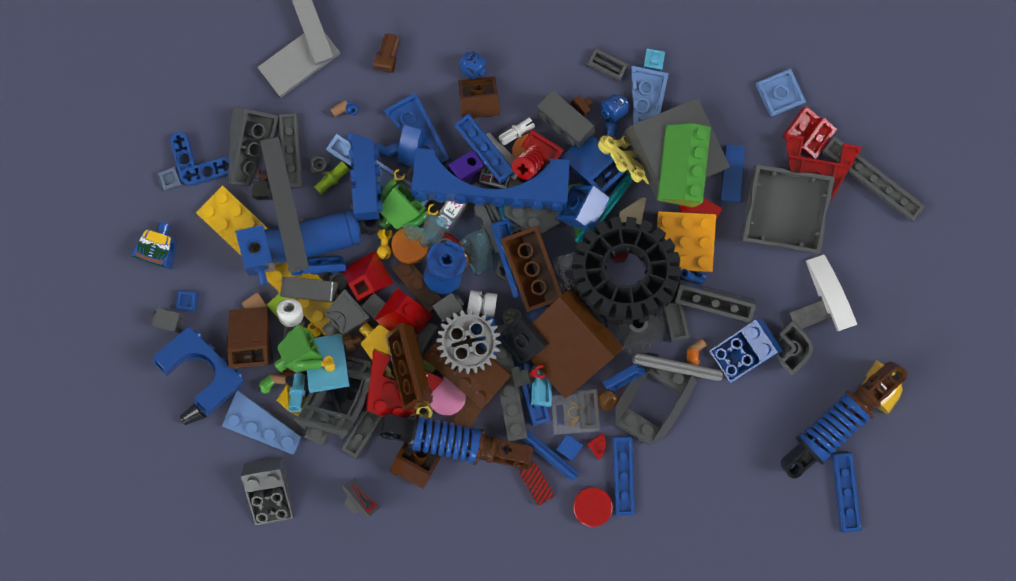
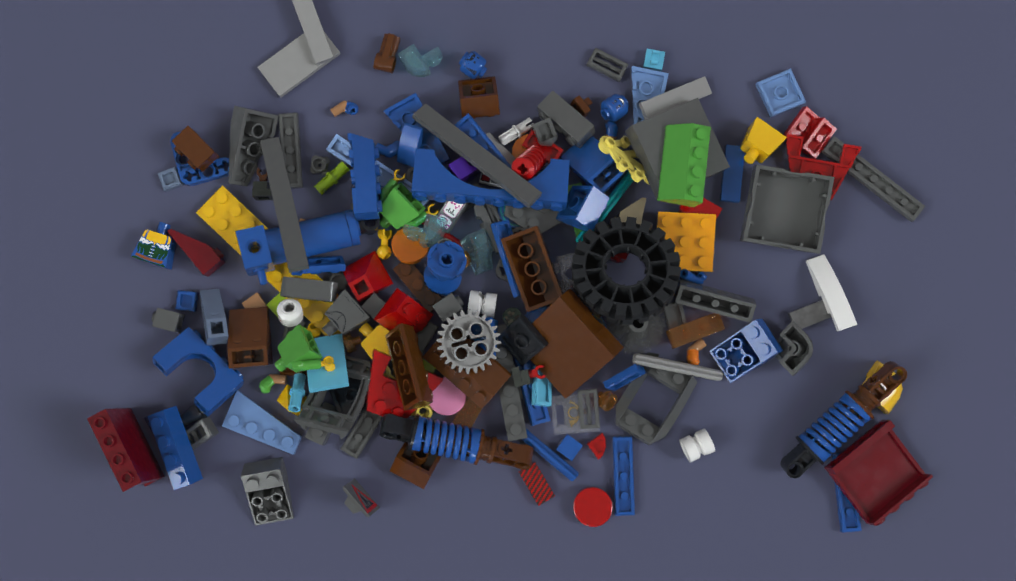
(125, 447): none -> dark red panel
(174, 447): none -> blue wedge
(195, 149): none -> reddish brown brick
(202, 255): none -> dark red slope
(207, 430): none -> dark grey slope
(213, 317): none -> sand blue slope
(417, 64): none -> clear light blue brick
(477, 155): none -> dark grey tile
(545, 132): none -> dark grey plate
(673, 98): none -> light grey tile
(695, 330): none -> clear orange tile
(696, 445): none -> white wheel
(760, 141): none -> yellow torso
(877, 473): none -> dark red panel

